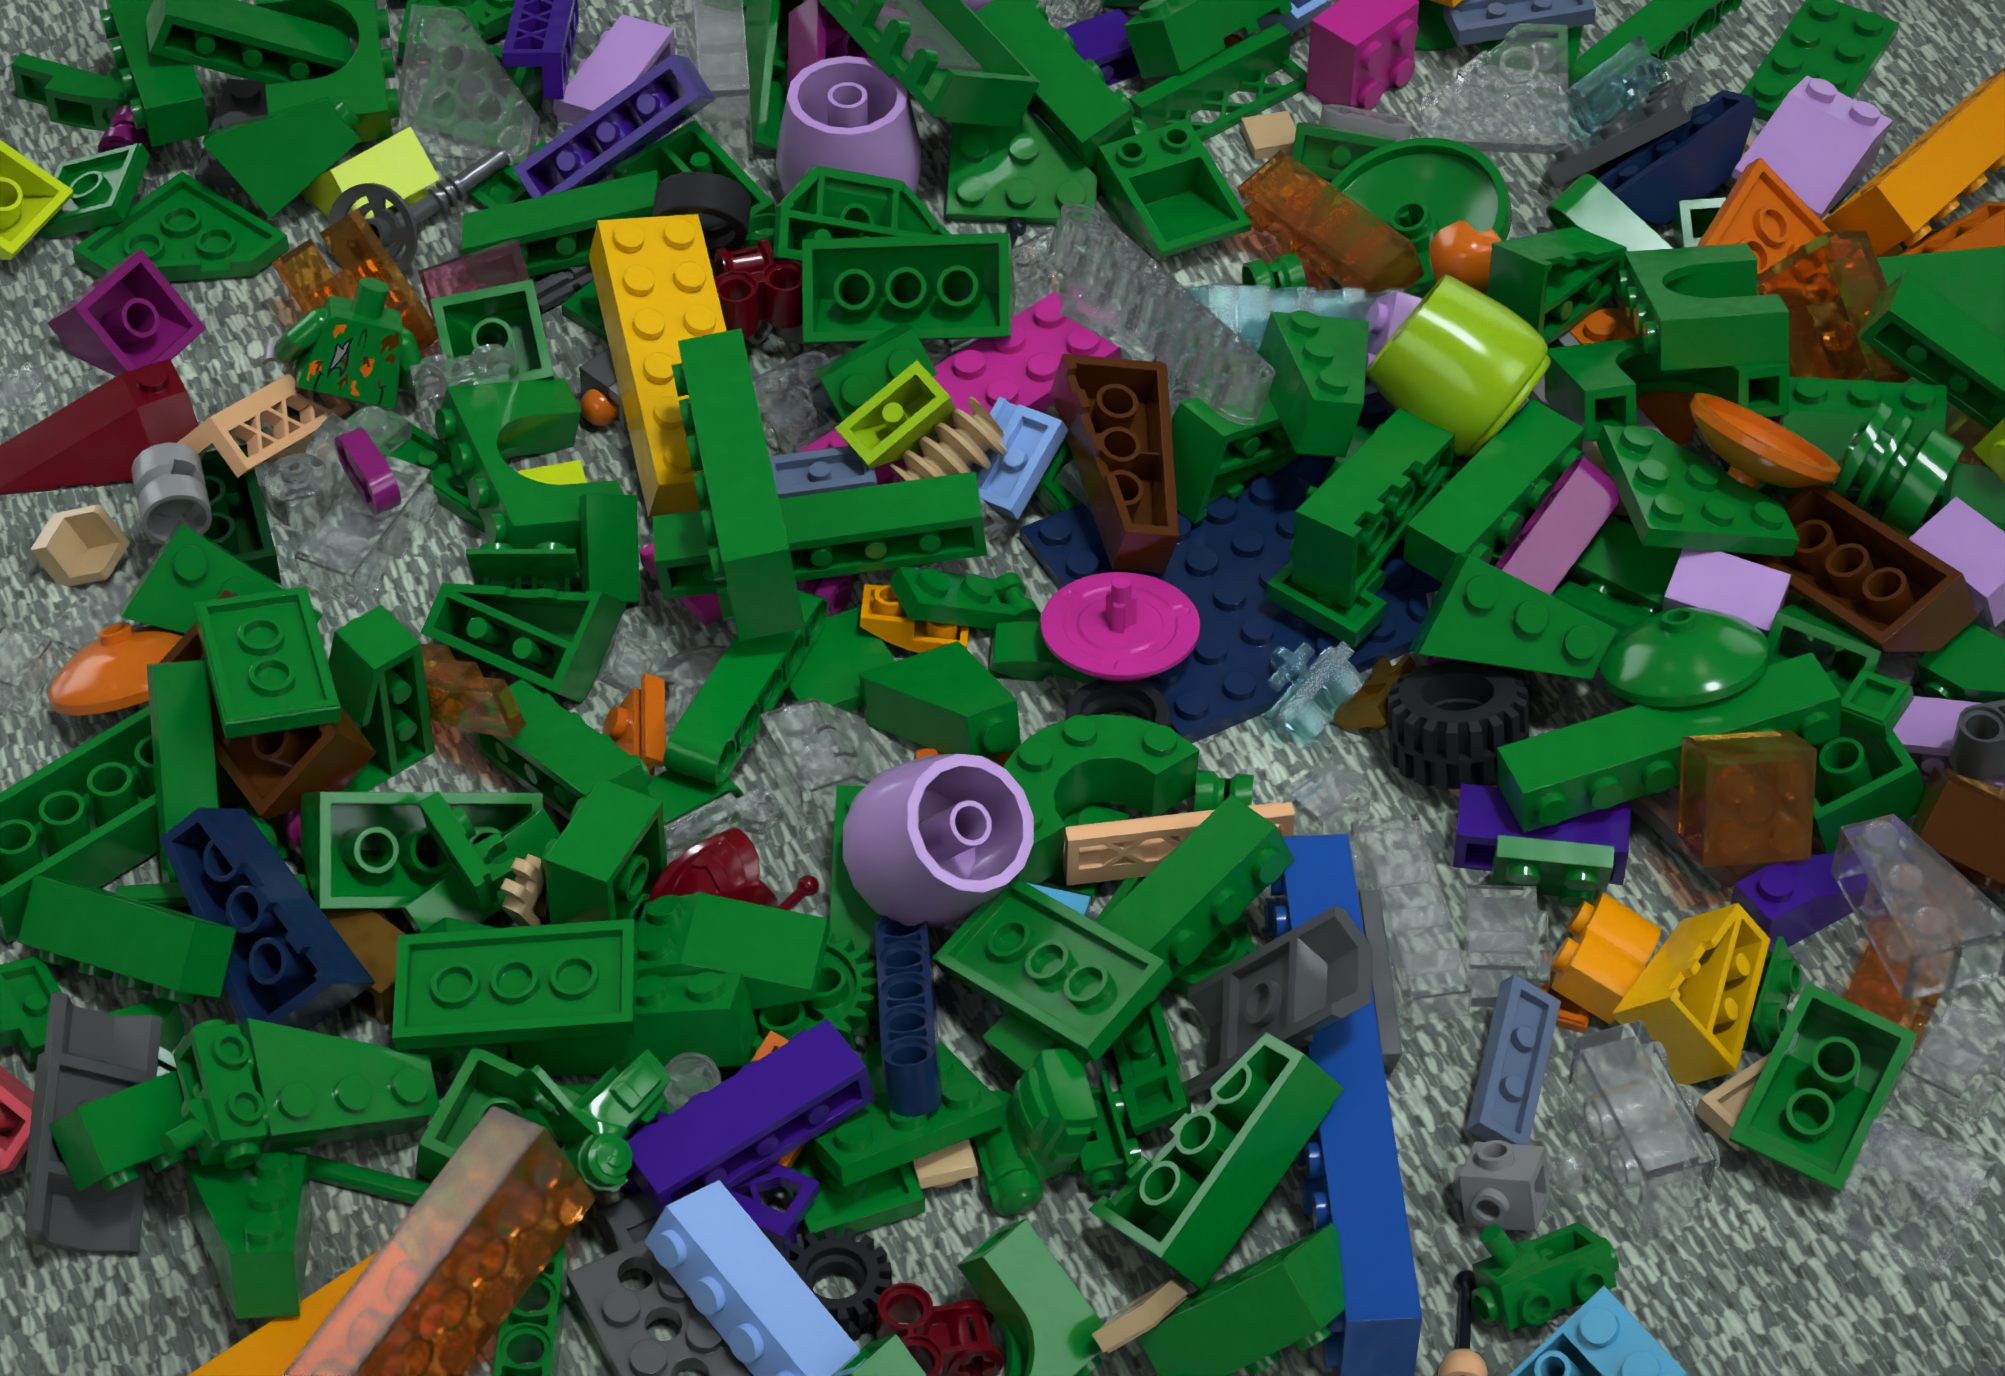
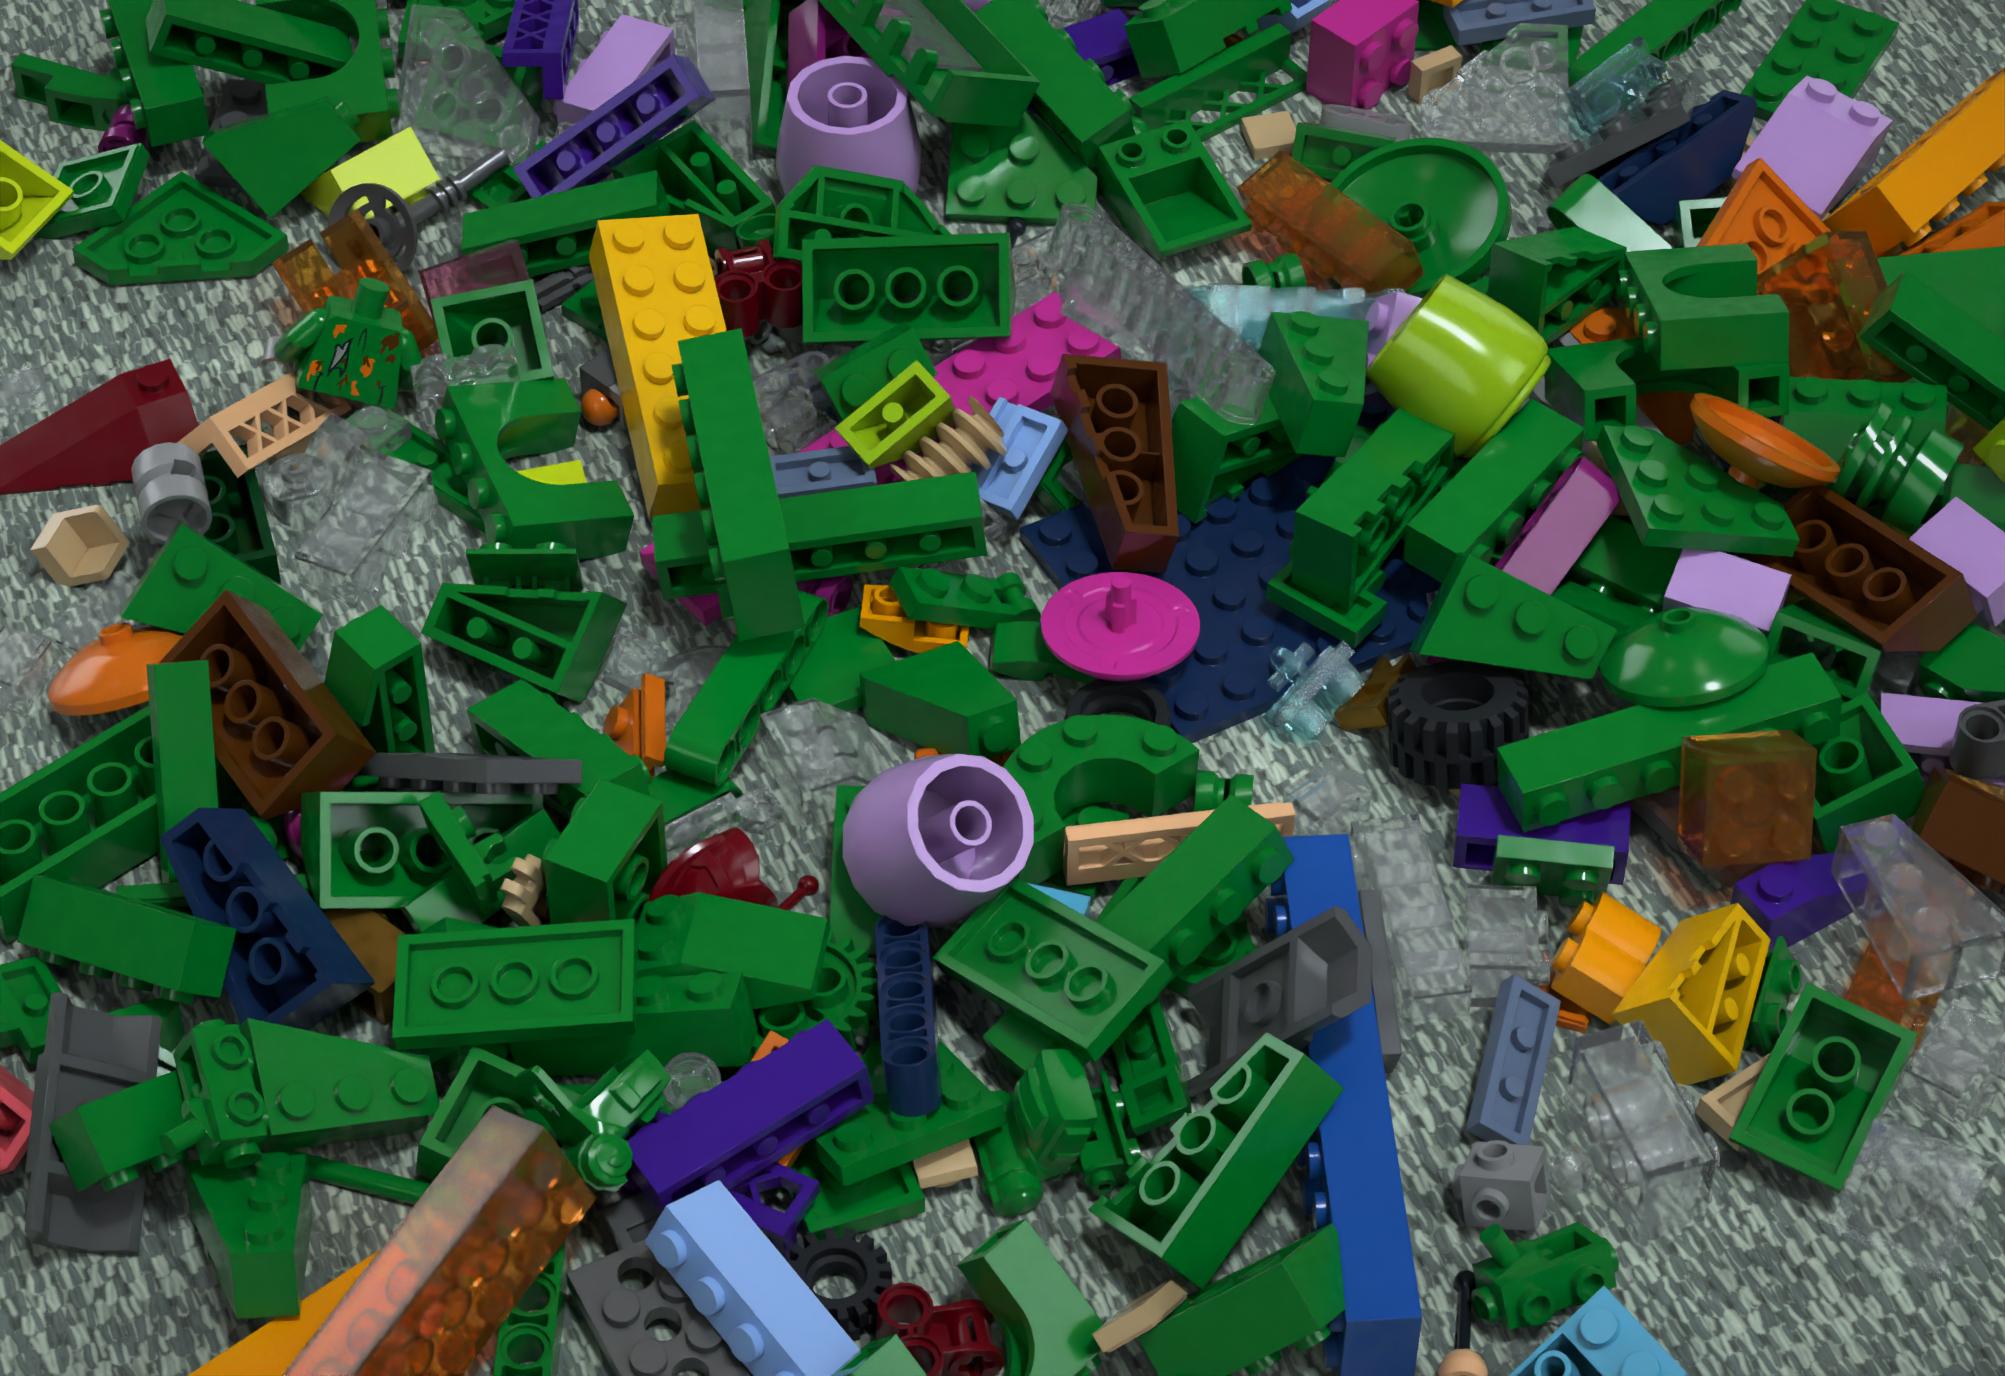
(127, 318): magenta slope -> none
(266, 662): green tile -> none
(368, 471): magenta beam -> none
(465, 698): clear orange slope -> none
(472, 772): none -> dark grey plate
(610, 545): green tile -> none
(718, 200): black tyre -> none
(1433, 71): none -> tan tile
(1463, 254): orange hair -> none
(1875, 703): green tile -> none

